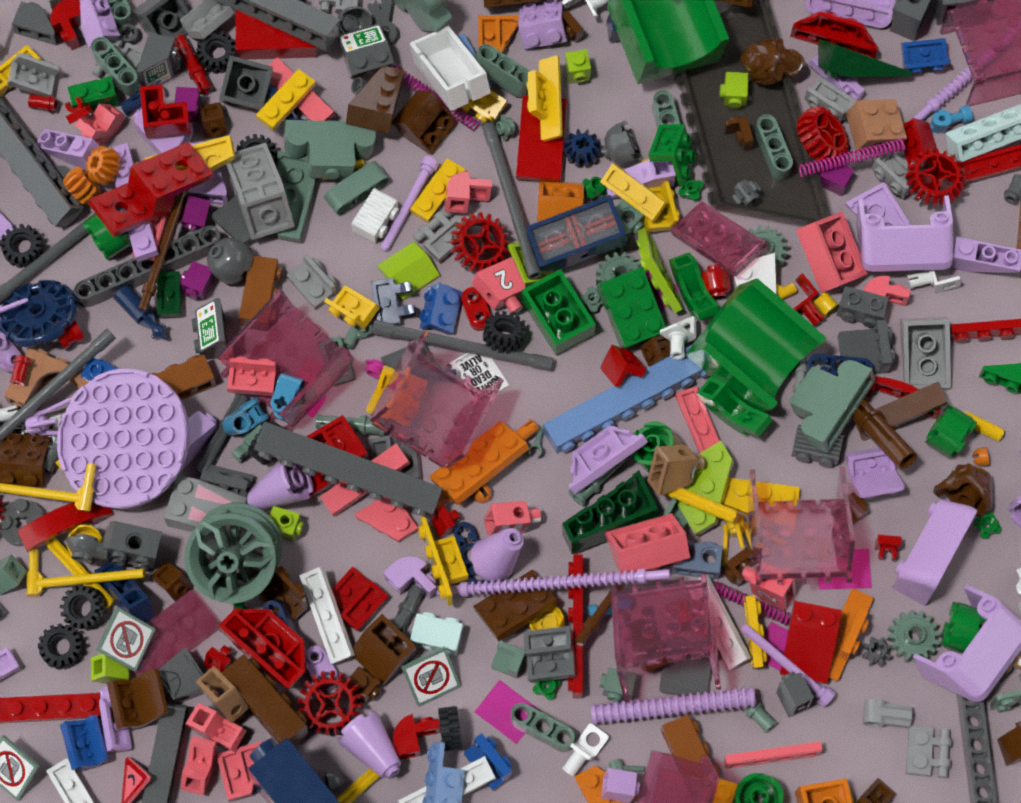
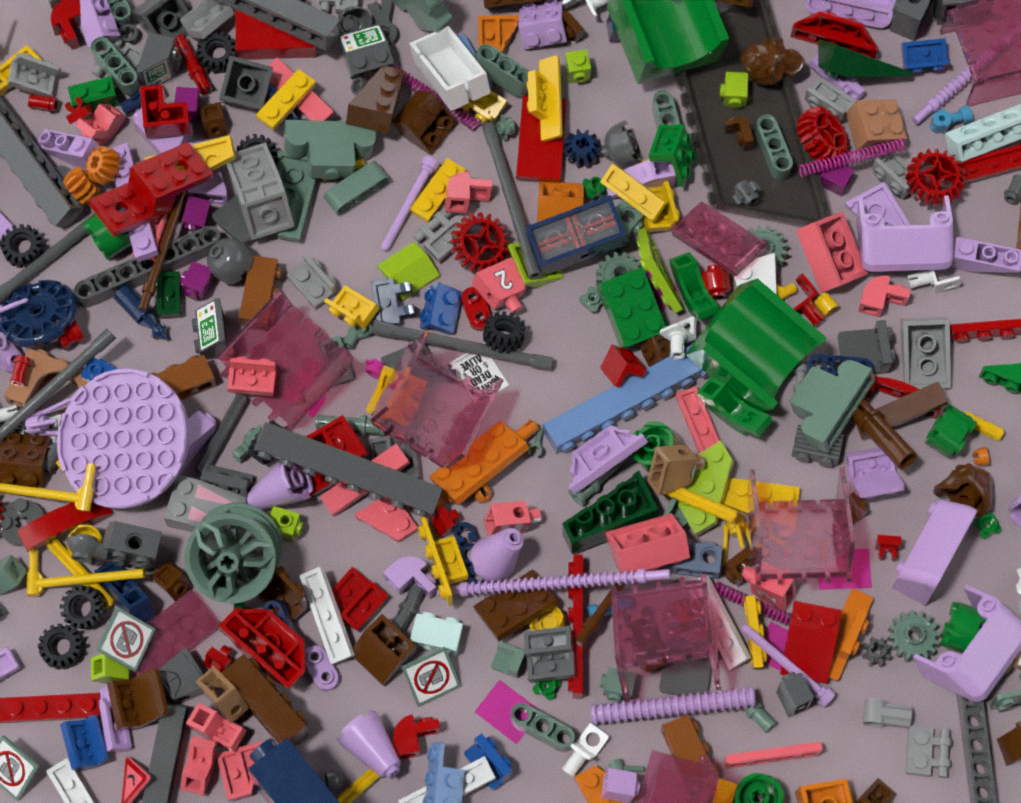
(33, 23): dark grey slope -> none
(247, 415): dark azure piece -> none
(286, 390): dark azure piece -> none
(339, 710): red gear -> none
(367, 685): reddish brown bracket -> none
(375, 215): white brick -> none
(450, 728): black tyre -> none
(558, 312): green brick -> none
(691, 194): green plate -> none
(861, 306): dark grey bracket -> none
(918, 138): red panel -> none

